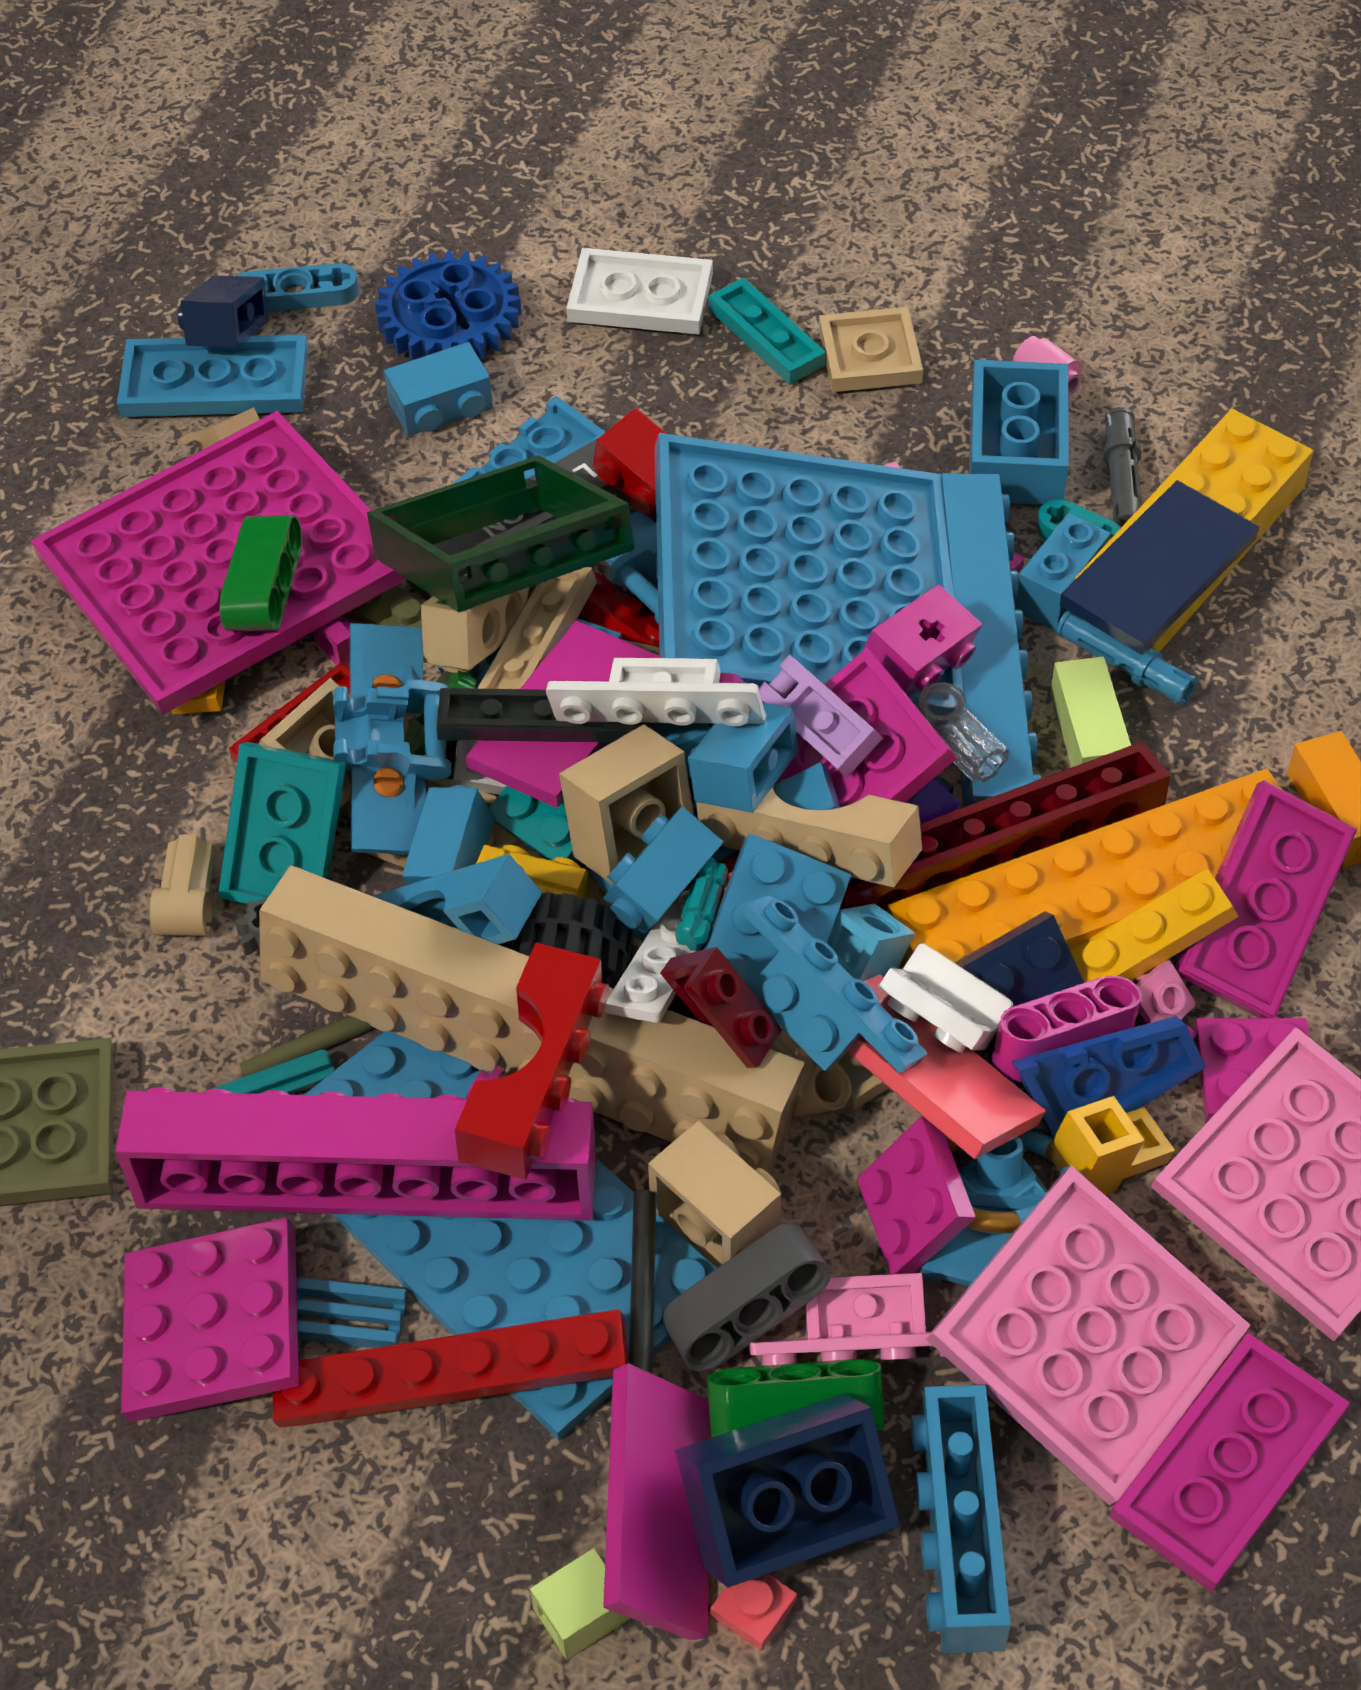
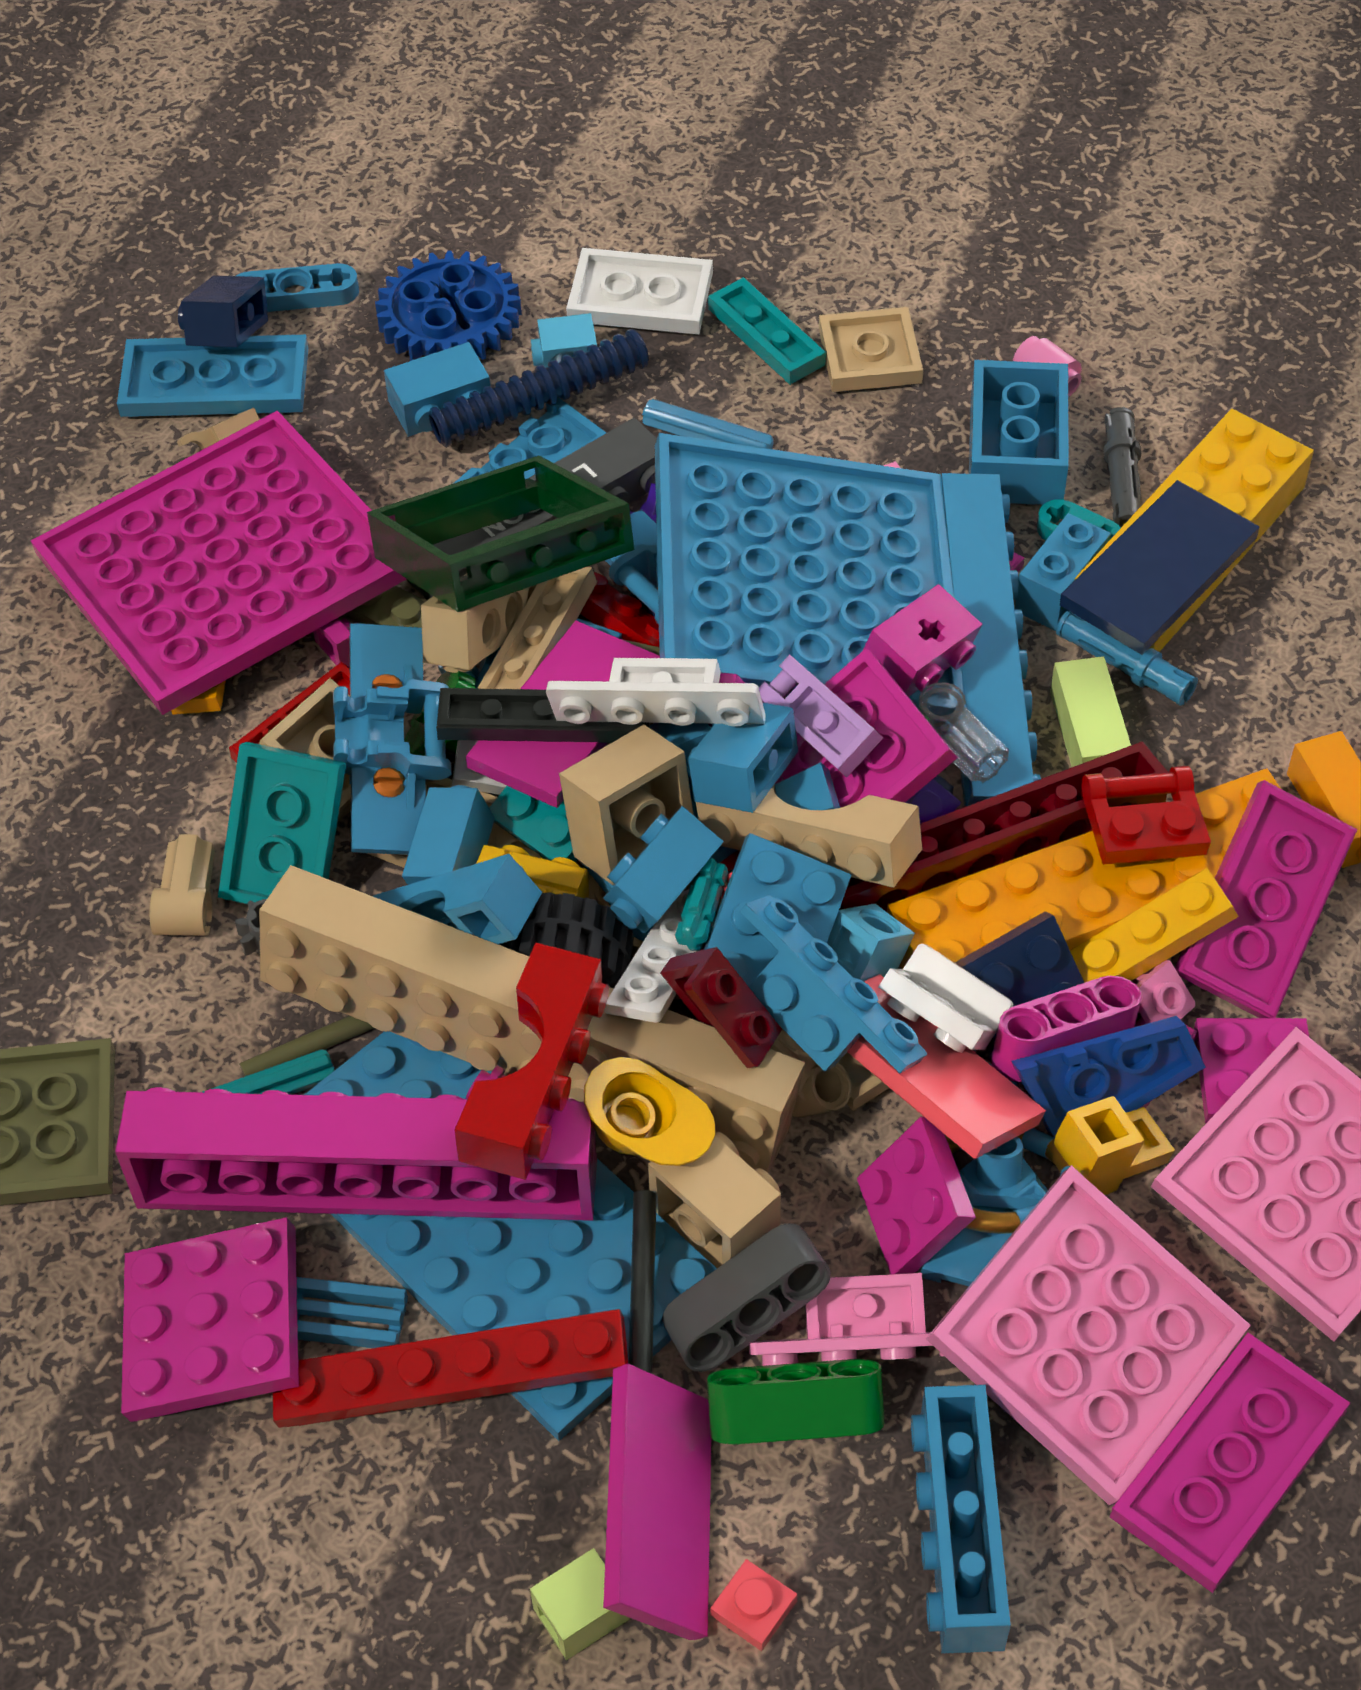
(261, 573): green beam -> none
(538, 387): none -> dark blue piece
(562, 337): none -> medium azure brick
(627, 459): red brick -> none
(647, 1113): none -> yellow piece
(697, 425): none -> dark azure axle
(787, 1489): dark blue brick -> none
(1145, 829): none -> red plate

